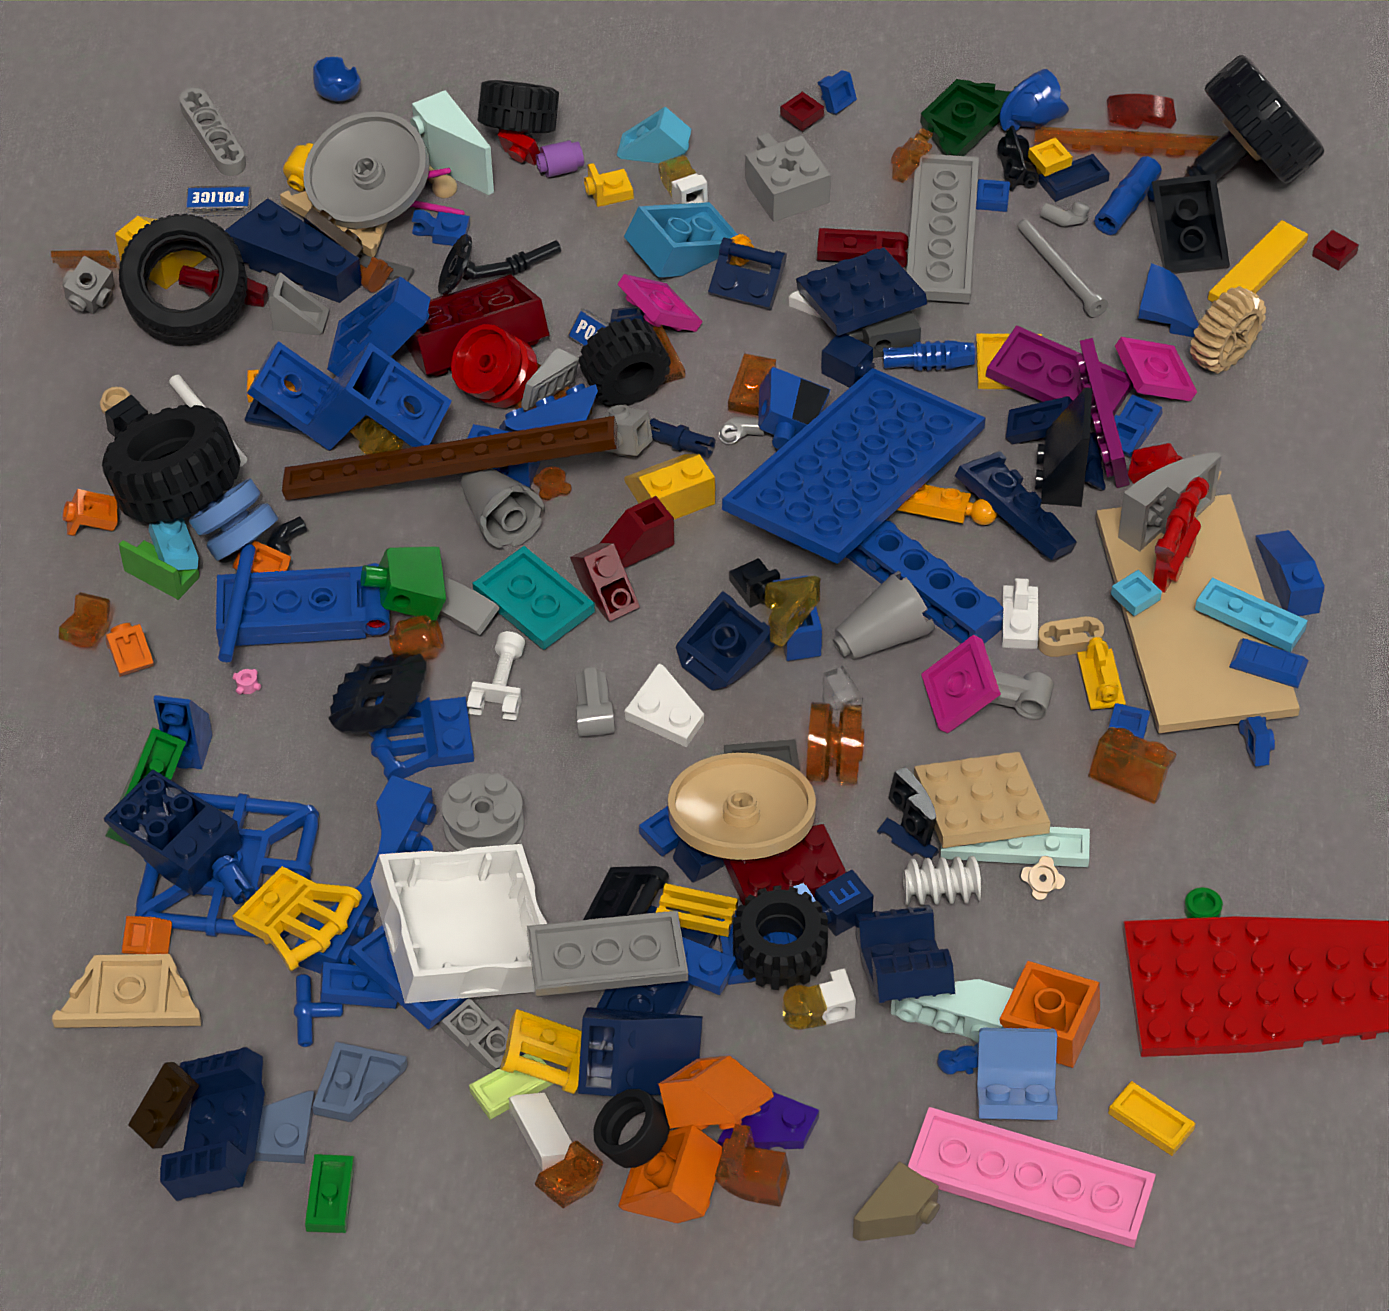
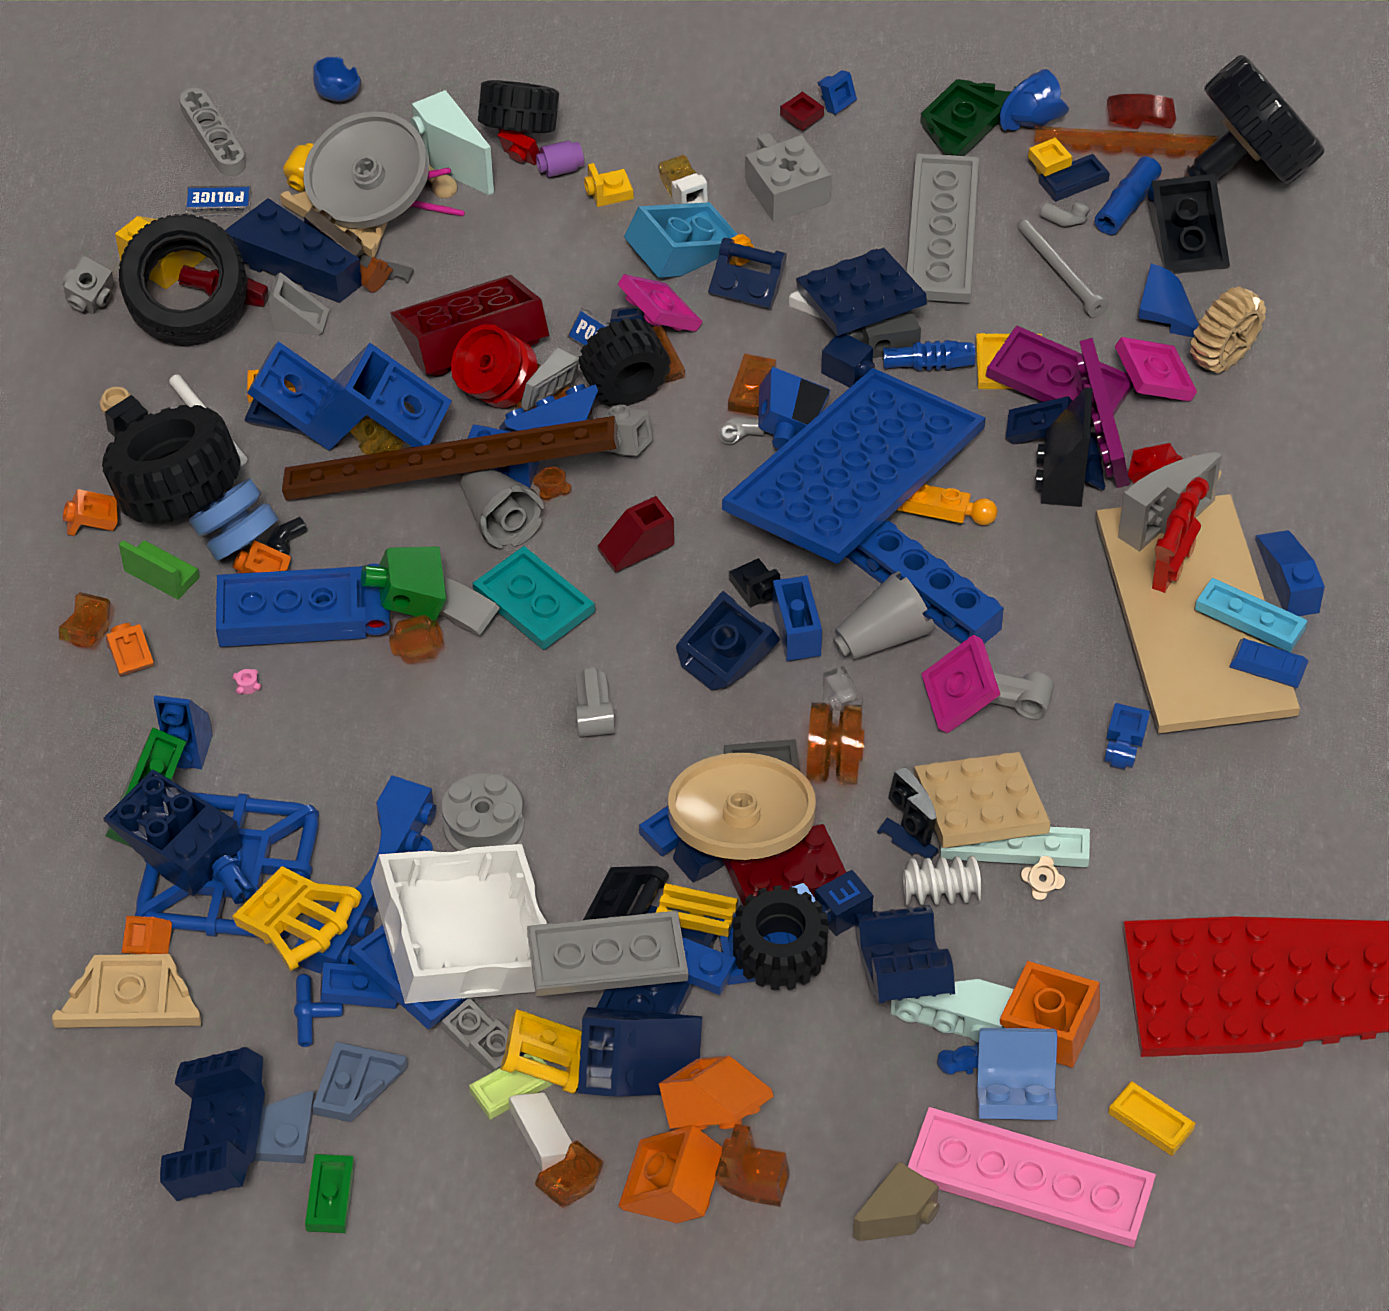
(71, 258): clear orange piece -> none
(163, 1105): dark brown plate -> none
(174, 544): medium azure plate -> none
(236, 603): blue bar -> none
(382, 320): blue wedge -> none
(399, 693): black piece -> none
(444, 229): blue plate -> none
(444, 741): blue plate -> none
(459, 264): black dish -> none
(508, 647): white bar -> none
(605, 580): dark red slope -> none
(617, 1114): black tyre -> none
(655, 138): medium azure slope -> none
(665, 708): white wing -> none
(679, 483): yellow slope -> none
(682, 438): dark blue pin -> none
(779, 1124): dark purple wing -> none
(791, 604): clear yellow slope -> none
(820, 1003): leg -> none
(848, 244): dark red plate -> none
(907, 158): clear orange plate -> none
(992, 195): blue tile -> none
(1003, 490): dark blue wing -> none
(1014, 157): black hinge -> none
(1020, 615): white hinge -> none
(1069, 635): tan beam -> none
(1100, 675): yellow hinge -> none
(1131, 764): clear orange bracket -> none
(1136, 423): blue slope -> none
(1136, 592): medium azure plate -> none
(1203, 903): green tile -> none
(1258, 739): blue plate -> none
(1263, 260): yellow tile -> none
(1335, 250): dark red plate -> none

